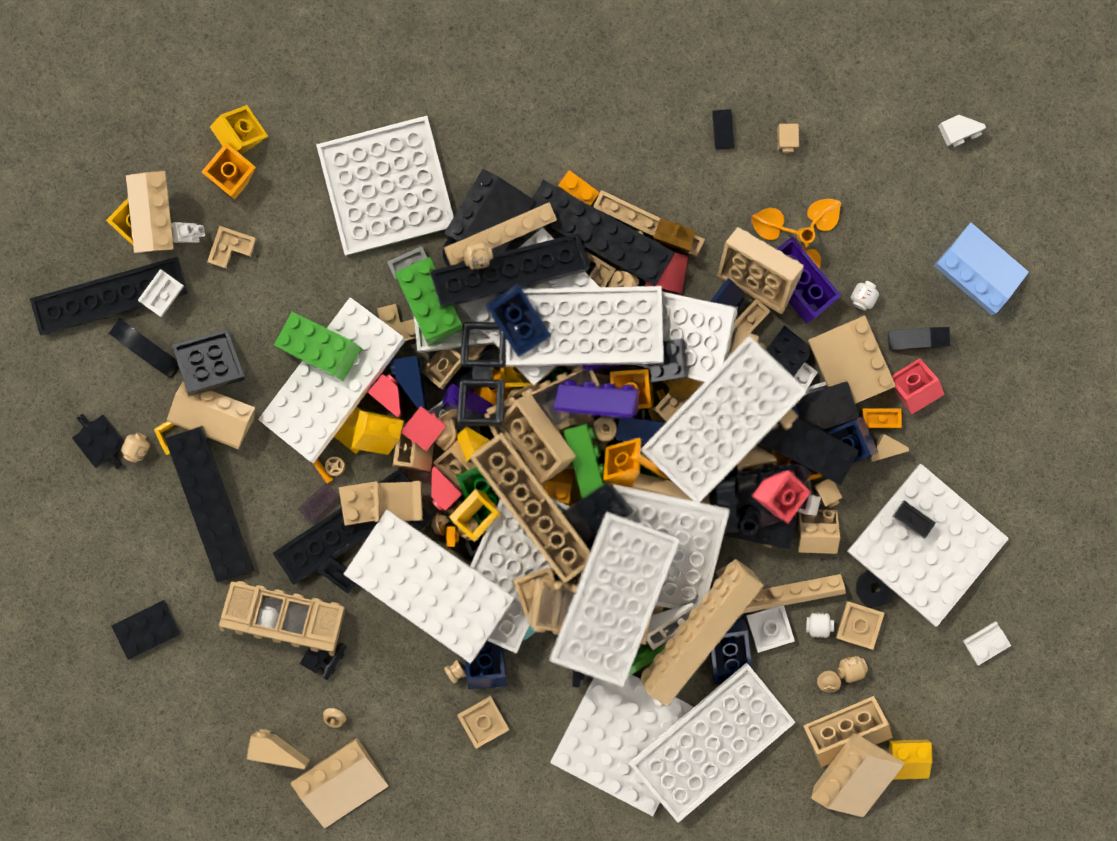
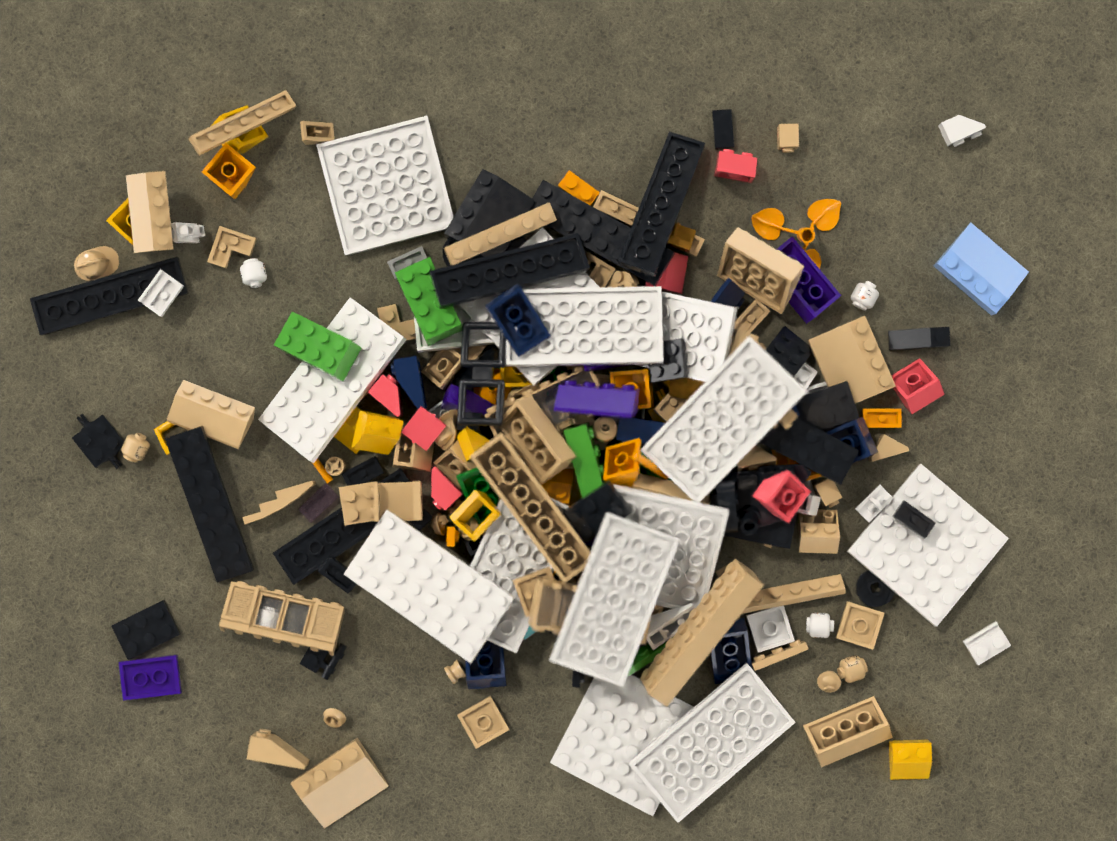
(96, 263): none -> tan piece
(144, 348): black slope -> none
(150, 677): none -> dark purple plate
(208, 362): black plate -> none
(242, 122): none -> tan plate
(253, 273): none -> white head
(284, 498): none -> tan slope
(316, 132): none -> tan slope
(363, 472): none -> black plate
(477, 255): tan head -> none
(661, 204): none -> black plate
(736, 166): none -> coral slope
(778, 654): none -> tan plate
(856, 777): tan slope -> none
(874, 503): none -> white hips

